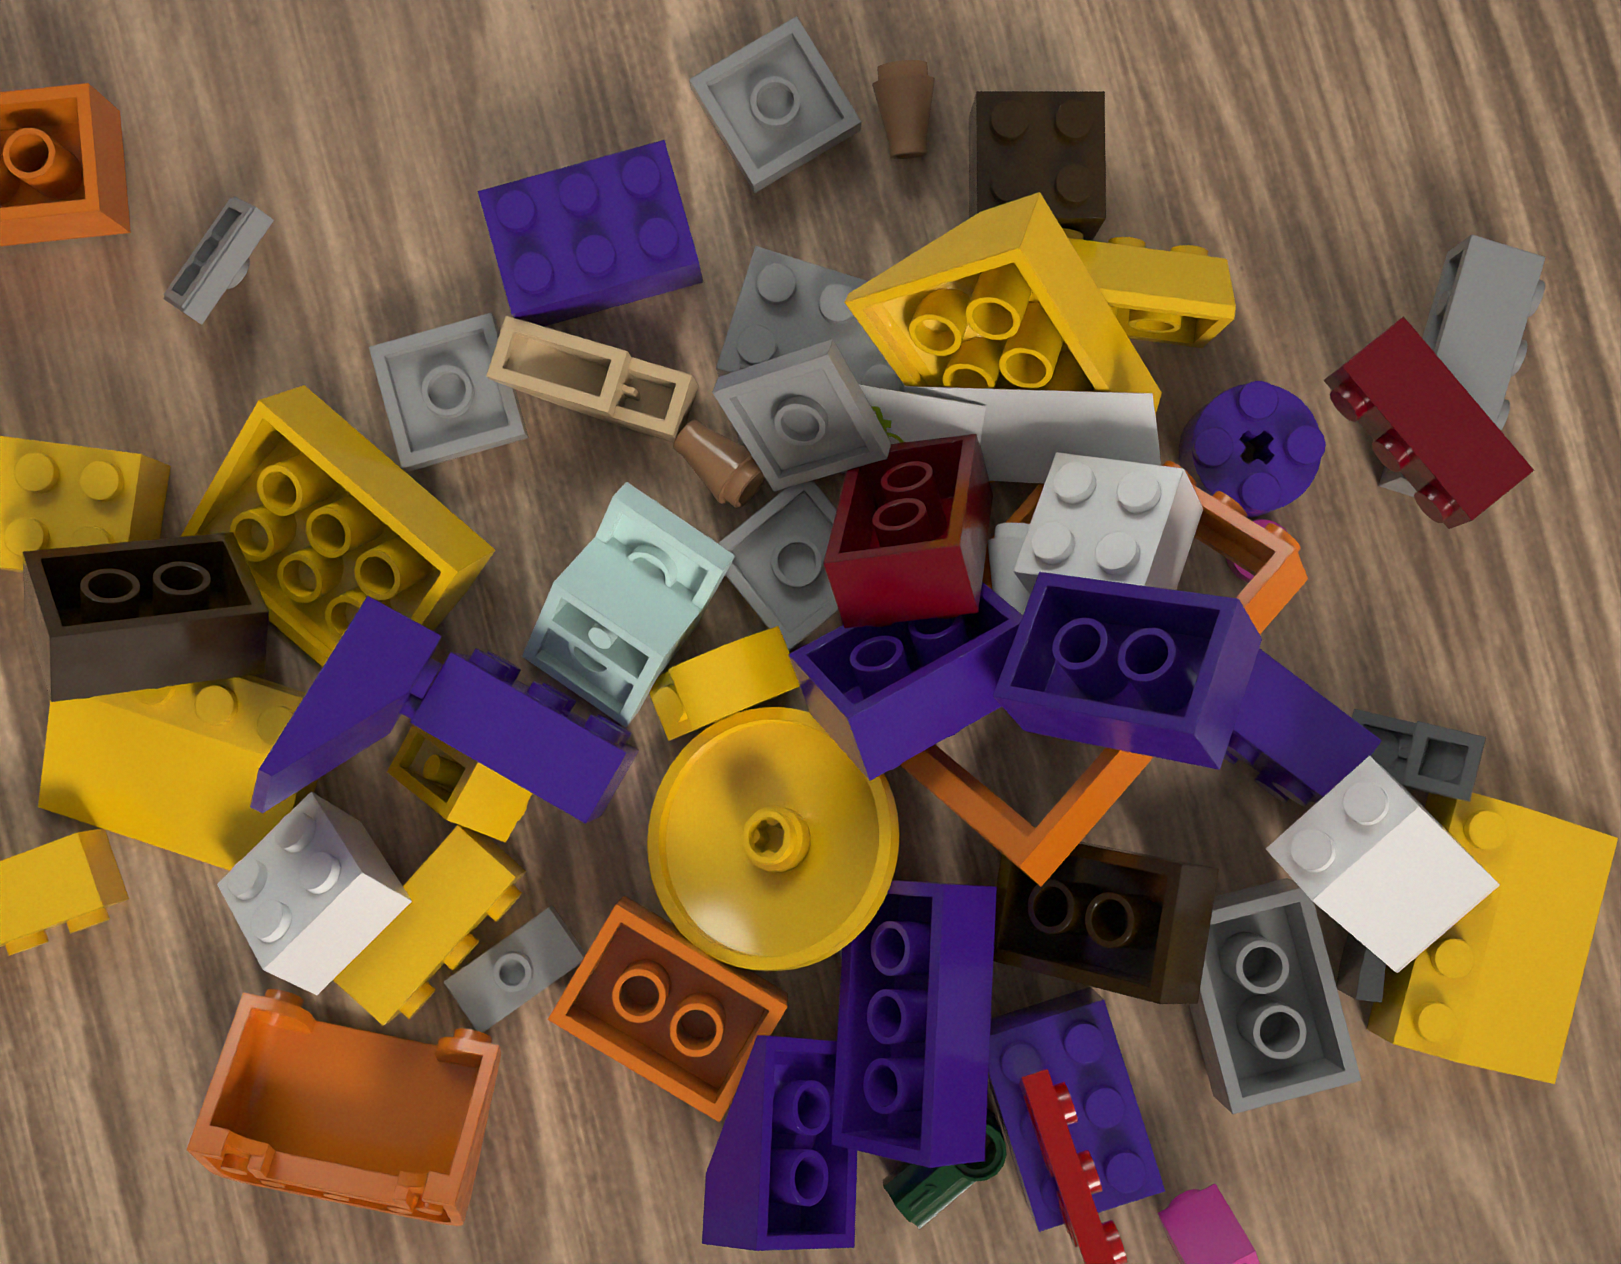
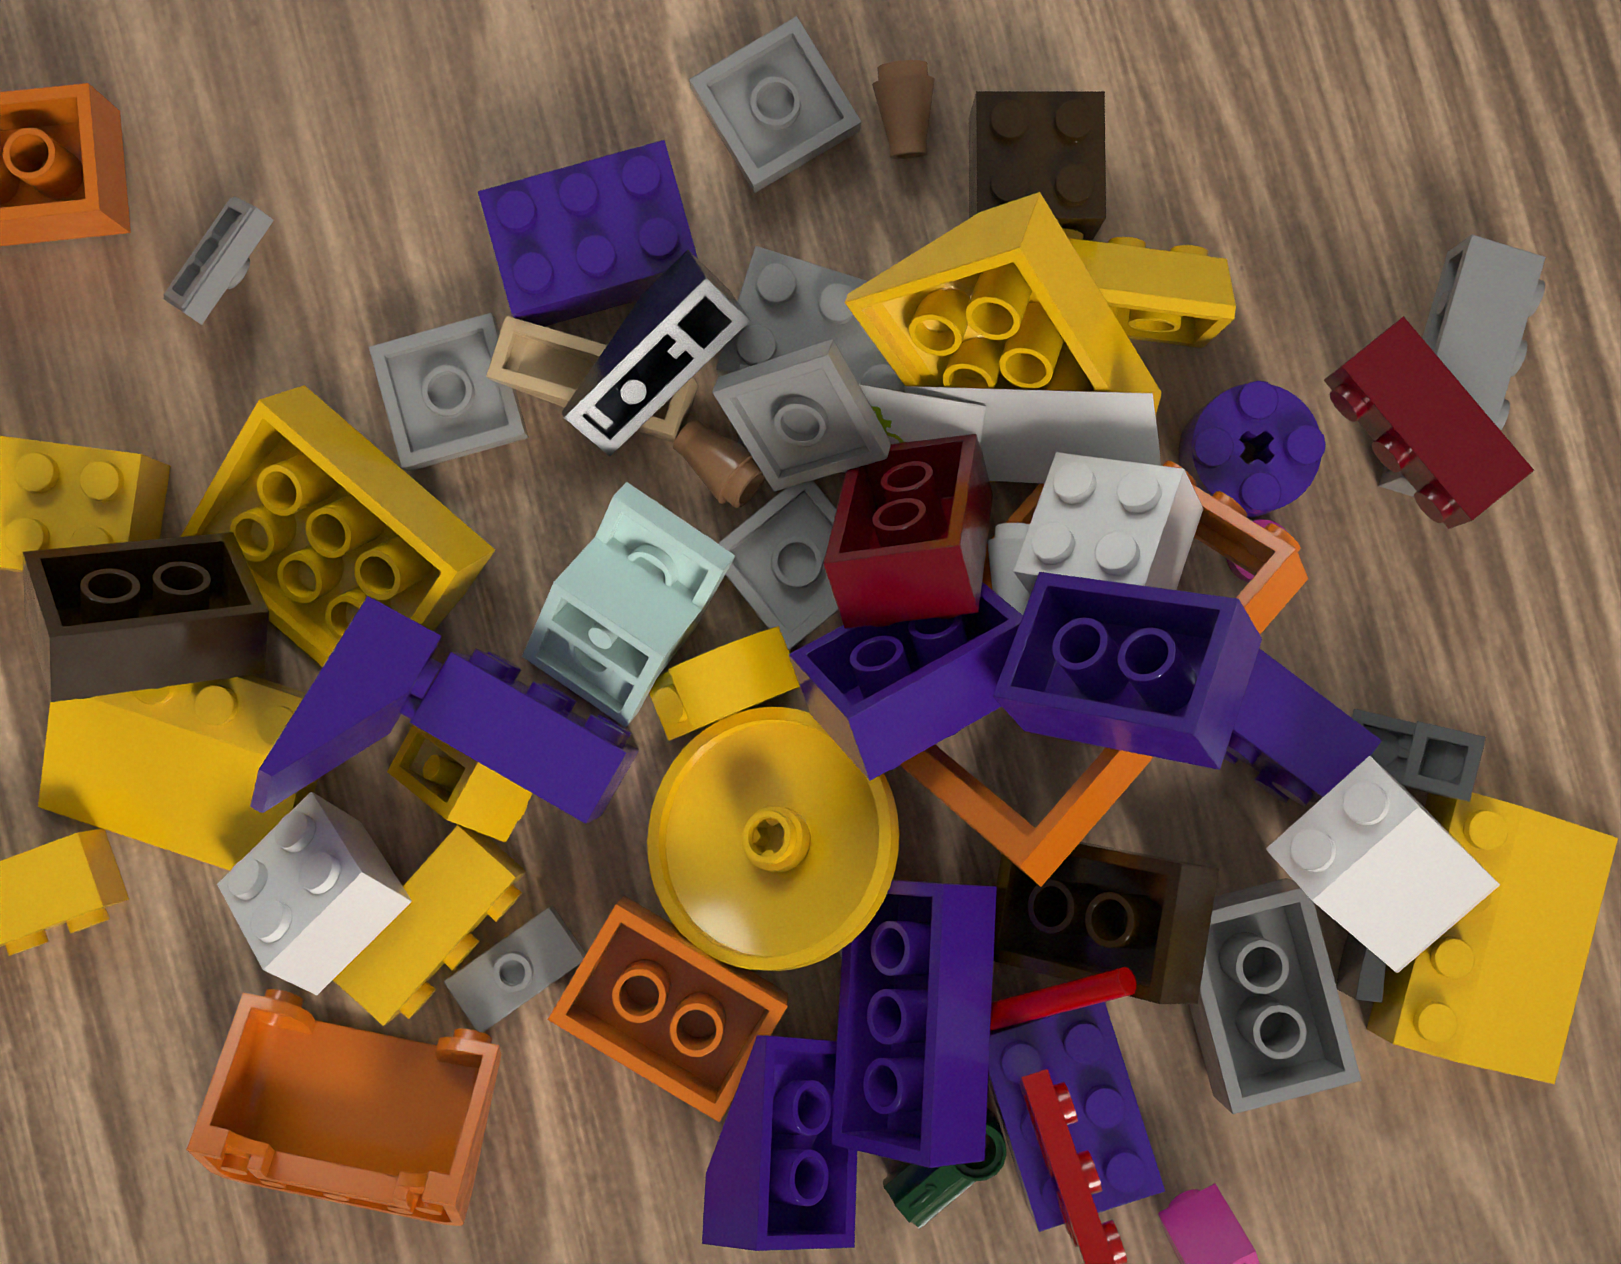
(655, 352): none -> black slope
(1063, 997): none -> red bar

